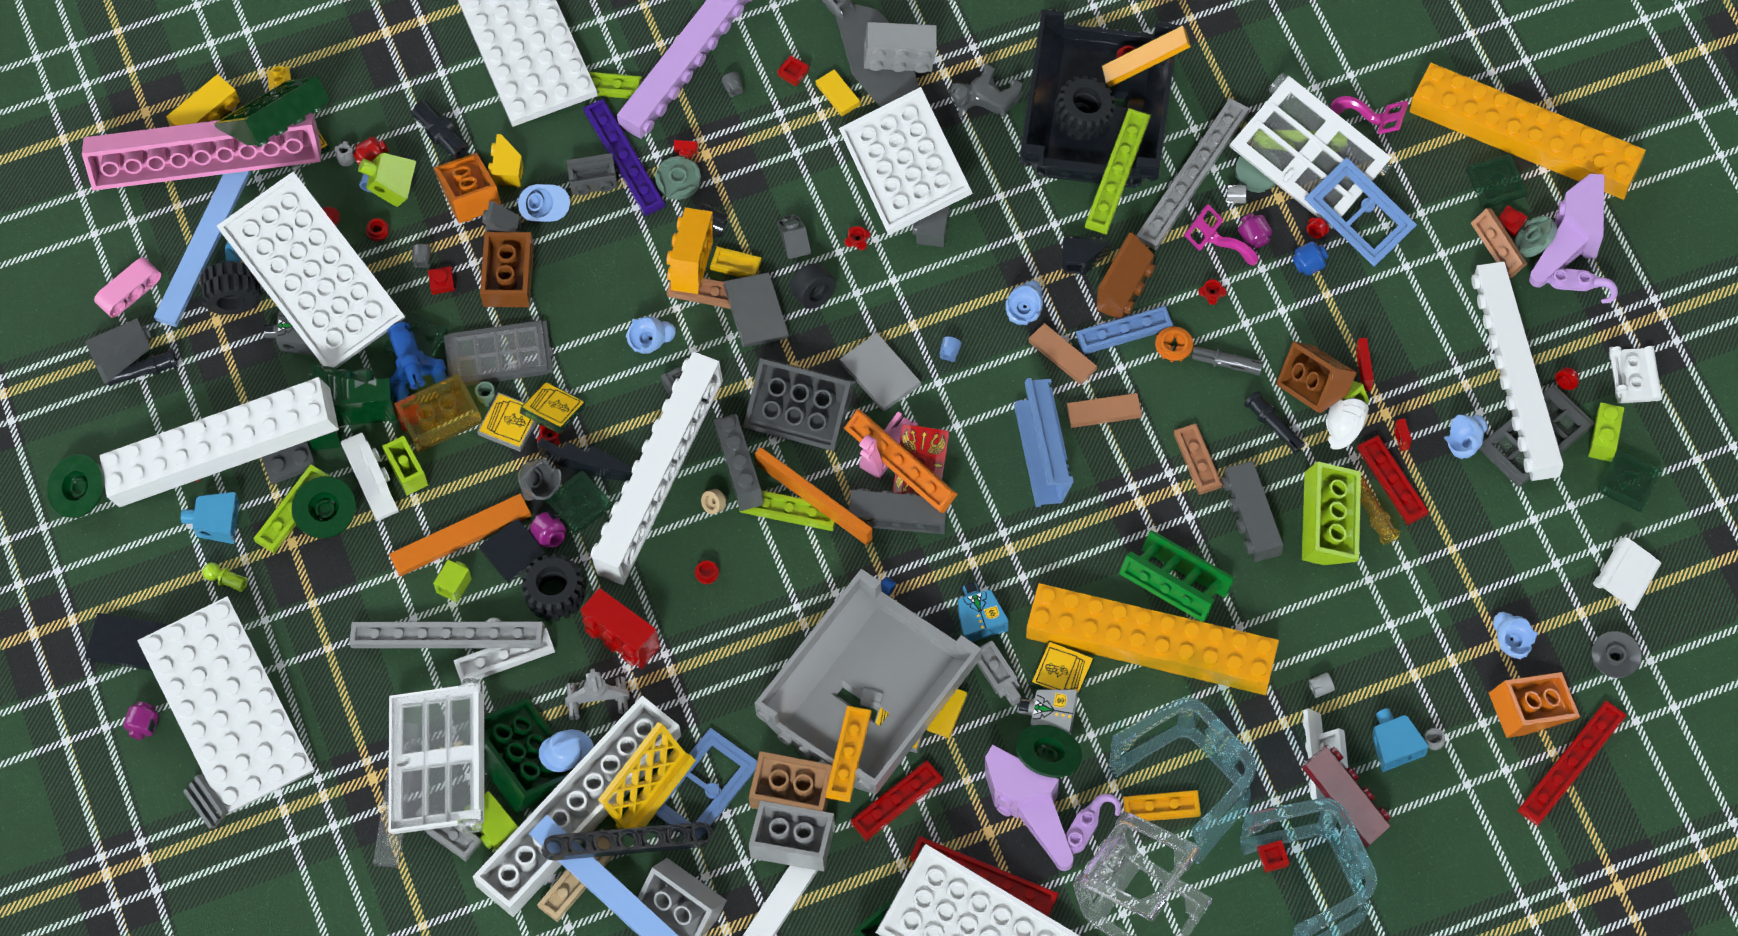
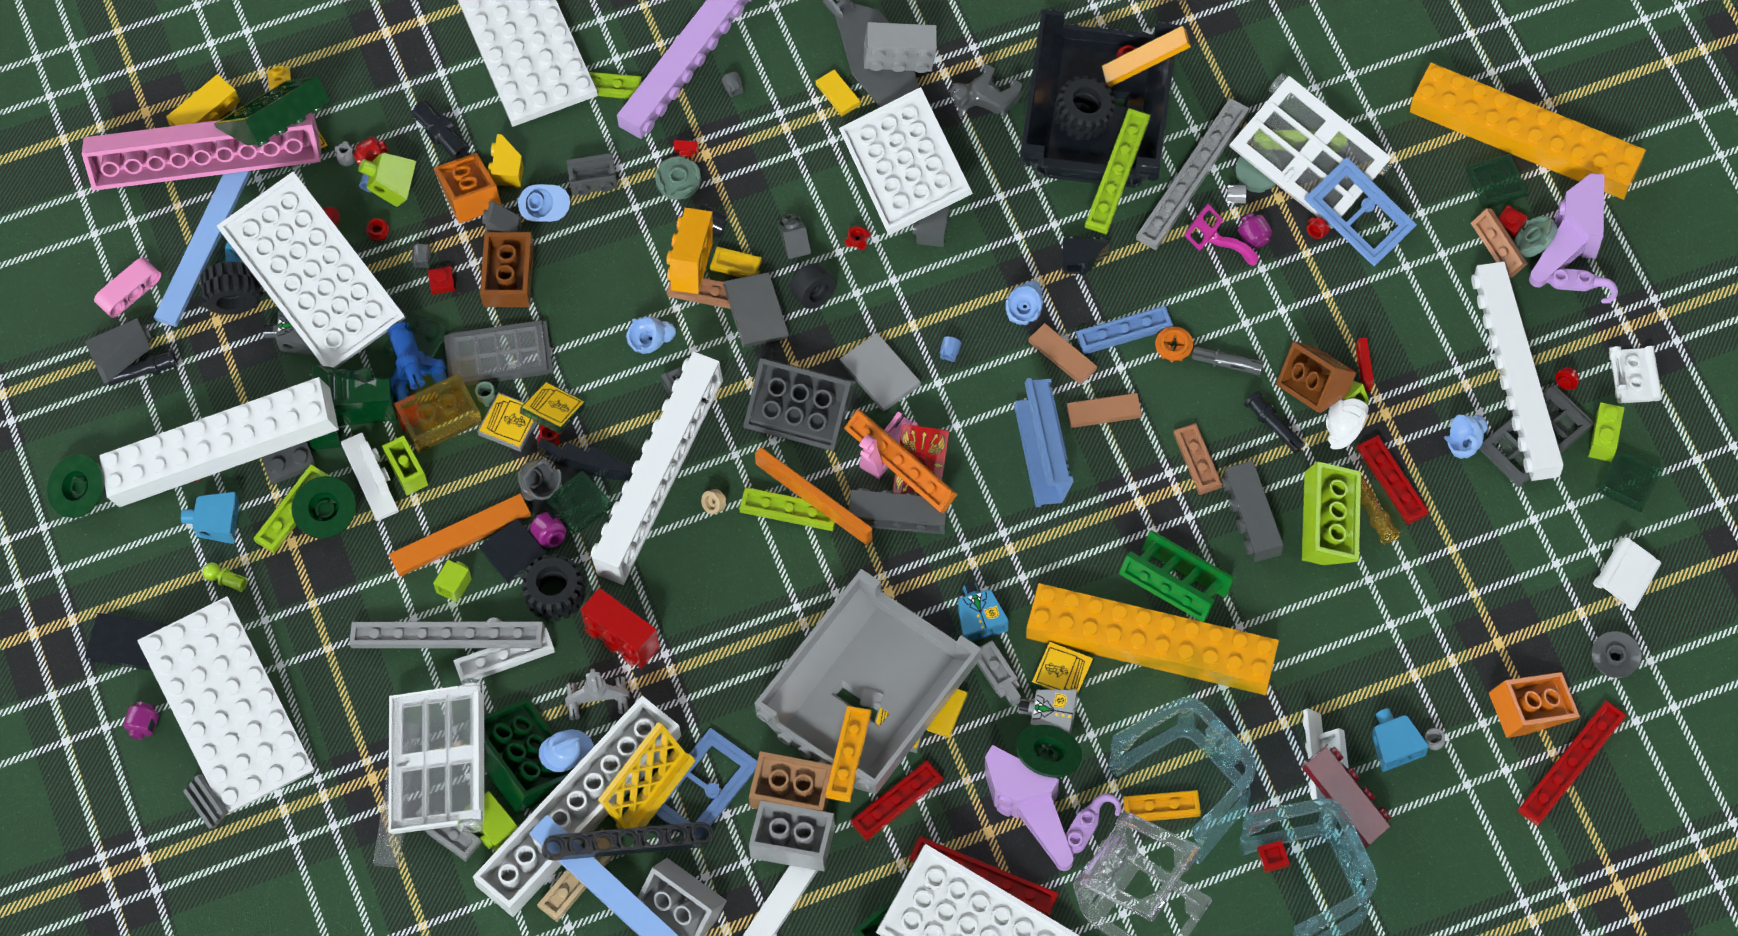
(624, 157): dark purple tile -> none
(706, 572): red plate -> none
(738, 462): dark grey brick -> none
(793, 70): red plate -> none
(888, 586): blue axle -> none
(1125, 278): dark orange slope -> none
(1212, 285): red plate -> none
(1310, 258): blue head -> none
(1321, 685): light grey hose -> none
(1345, 102): dark pink piece -> none
(1402, 434): red tile -> none
(1519, 630): light blue piece -> none

